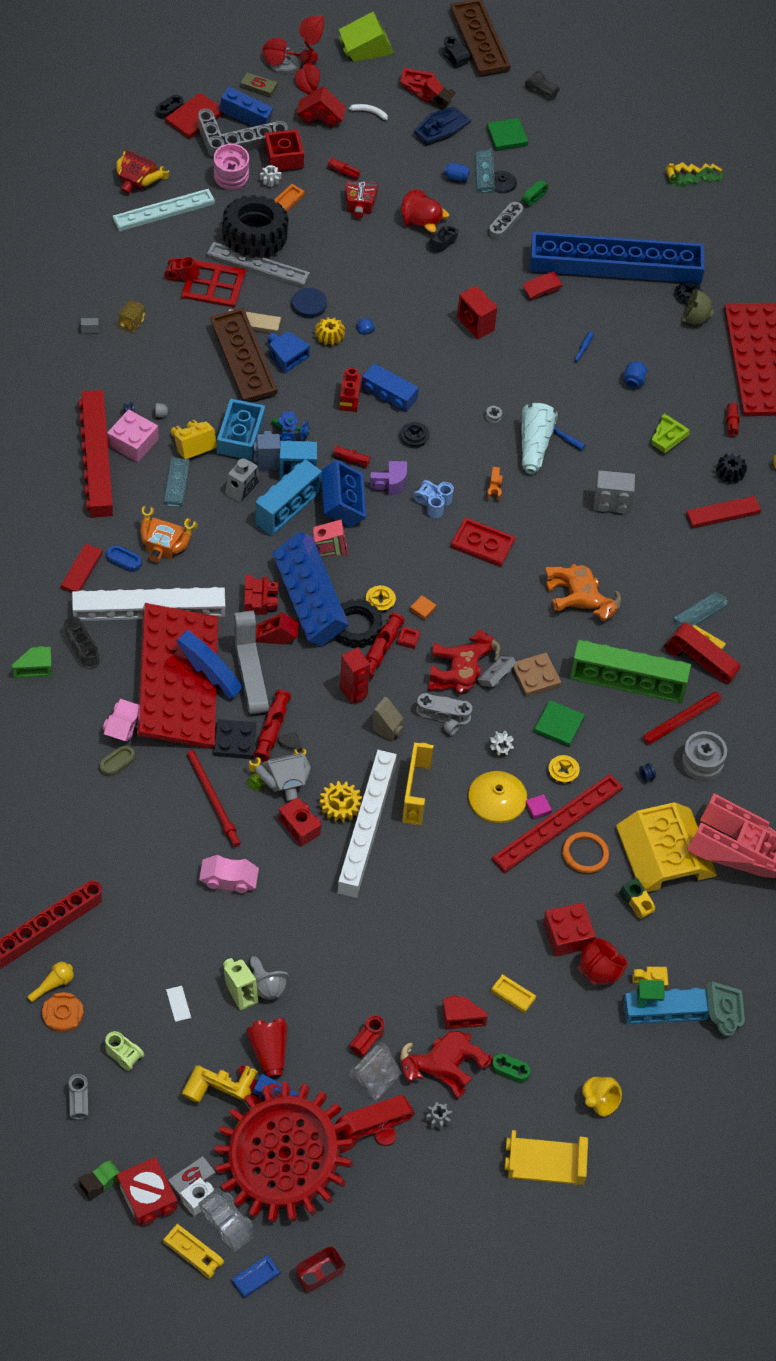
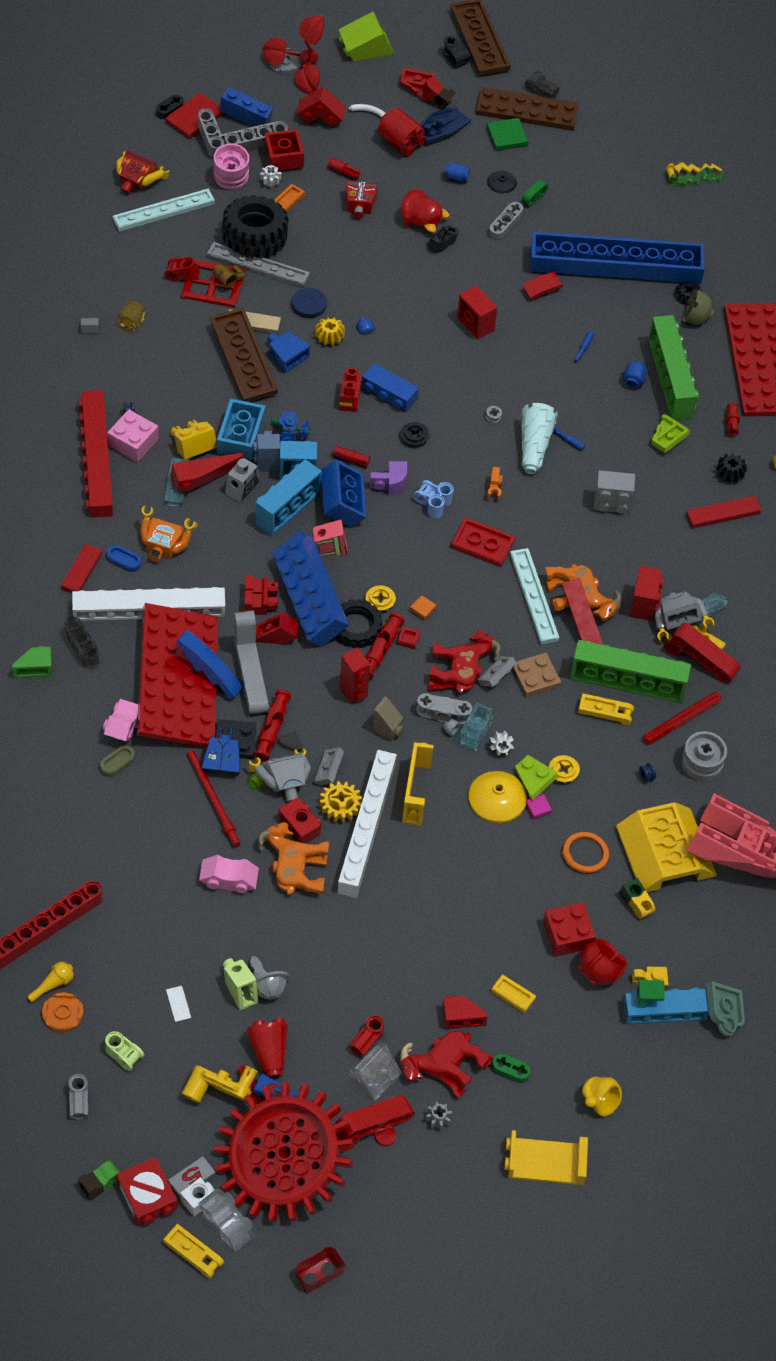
(161, 410): light grey hinge -> none
(196, 473): none -> red slope
(223, 752): none -> blue torso
(227, 276): none -> pearl gold piece
(255, 1276): blue tile -> none
(258, 84): olive tile -> none
(293, 858): none -> orange animal
(328, 767): none -> light grey plate
(401, 131): none -> red cylinder
(476, 726): none -> clear light blue brick
(485, 170): clear light blue tile -> none
(527, 108): none -> reddish brown plate
(534, 596): none -> light aqua tile
(535, 776): none -> lime wing
(557, 823): red tile -> none
(559, 723): green tile -> none
(581, 611): none -> red tile
(606, 709): none -> yellow plate
(647, 593): none -> red brick
(673, 368): none -> bright green brick
(680, 609): none -> light grey torso

